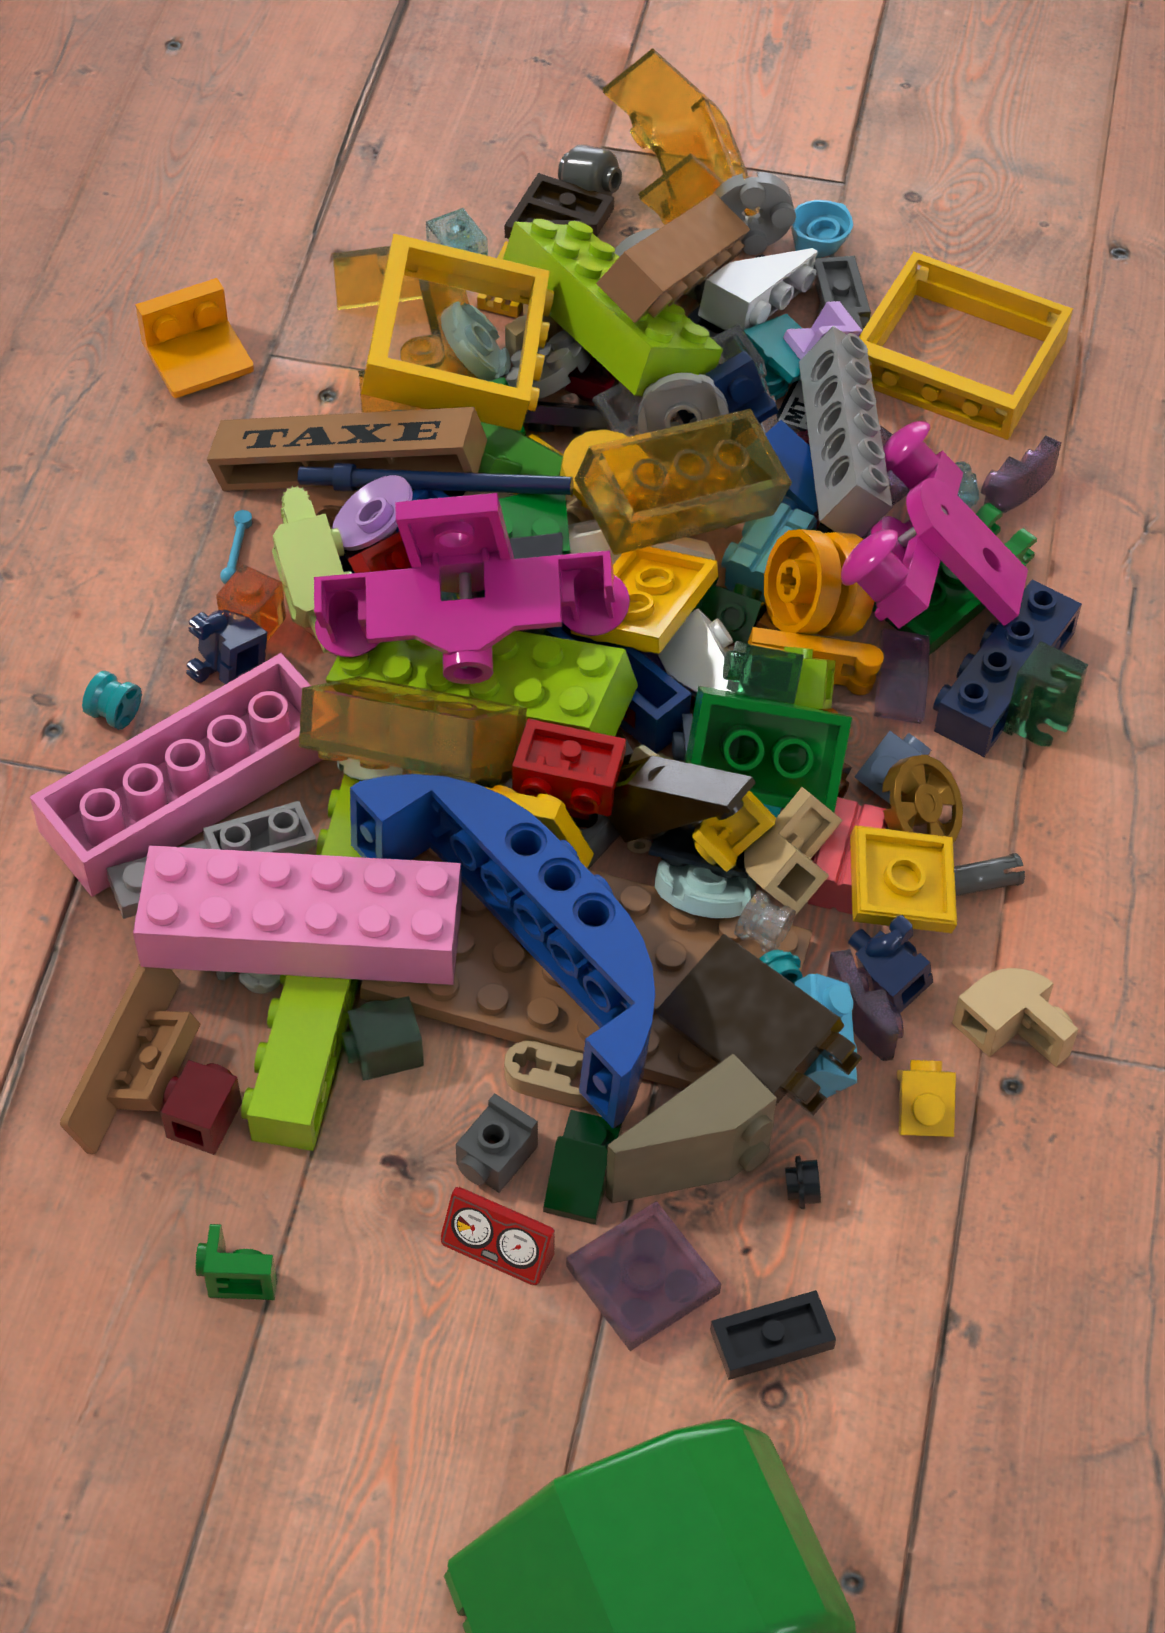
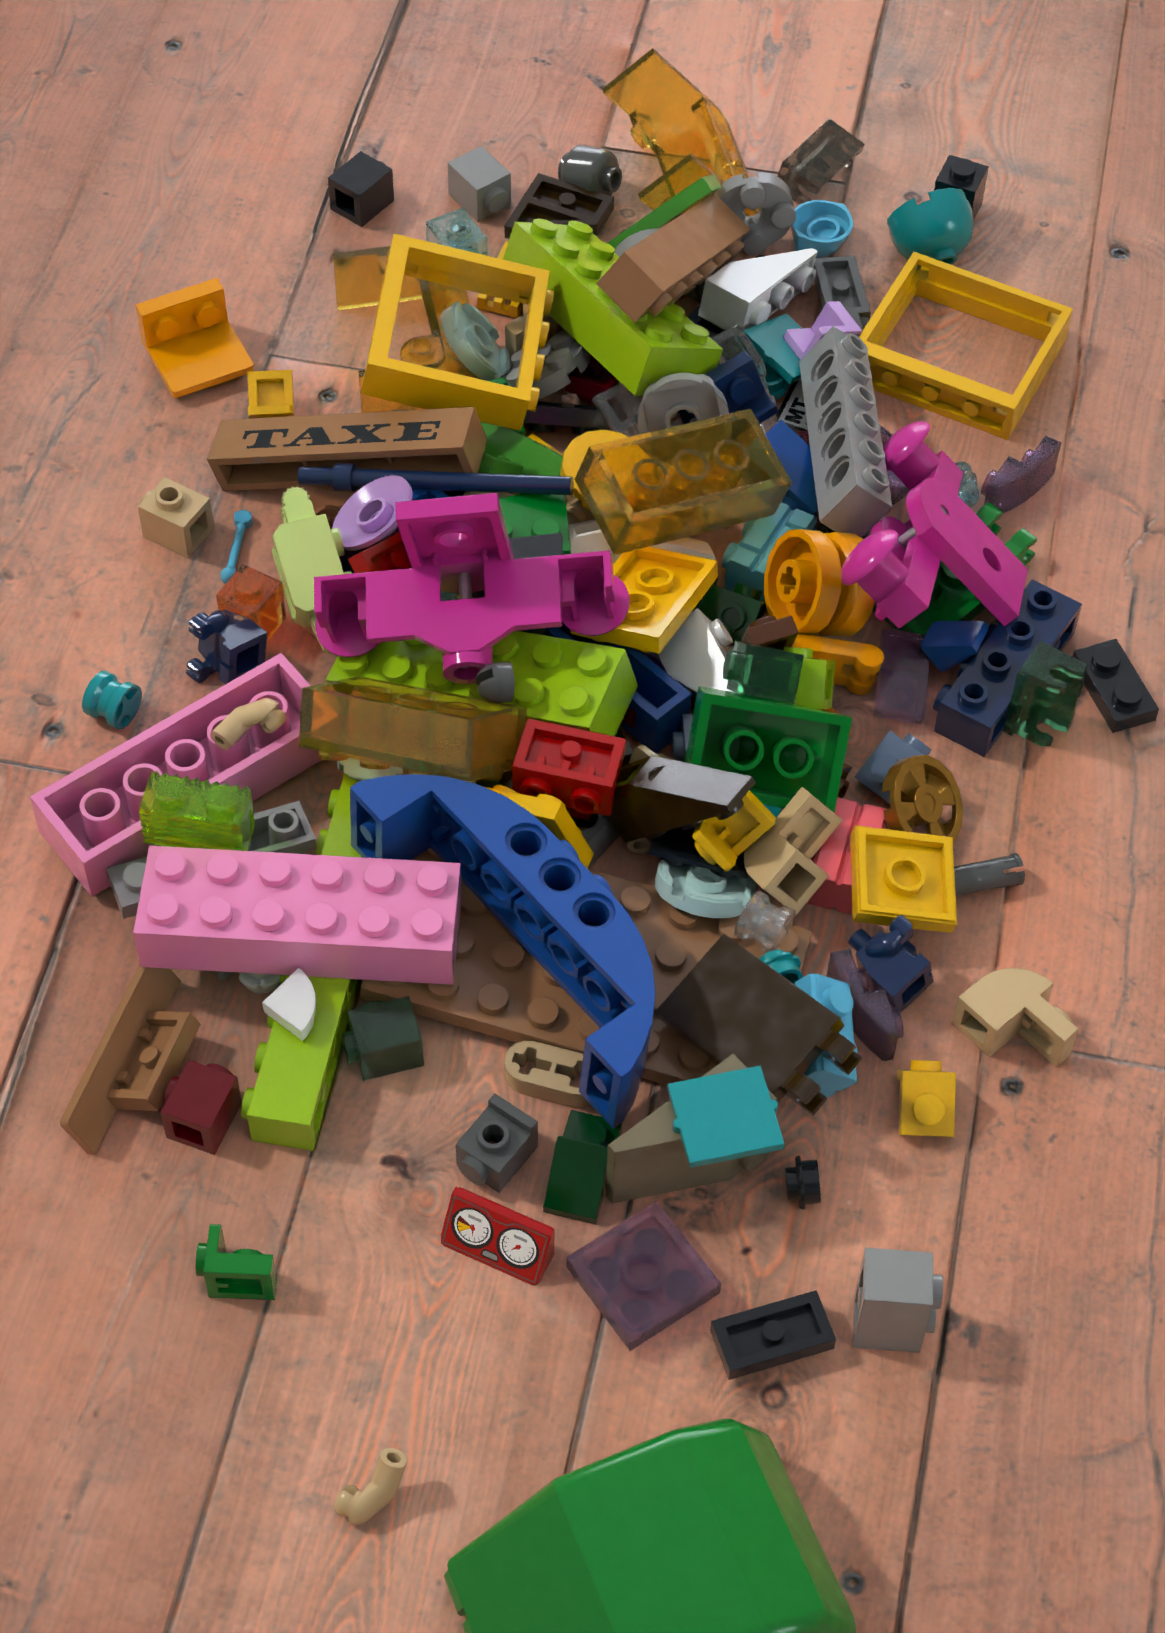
(176, 517): none -> tan brick
(196, 813): none -> clear neon green brick
(246, 716): none -> tan arm
(270, 394): none -> yellow bracket
(293, 1004): none -> white tile
(361, 189): none -> black brick
(382, 1489): none -> tan arm
(479, 183): none -> light grey brick
(496, 682): none -> dark grey hinge
(673, 207): none -> bright green tile
(725, 1116): none -> teal piece
(772, 632): none -> reddish brown plate
(819, 160): none -> clear smoke hinge
(895, 1300): none -> light grey brick
(935, 227): none -> teal cylinder
(953, 642): none -> blue slope
(964, 175): none -> black brick
(1116, 686): none -> black plate

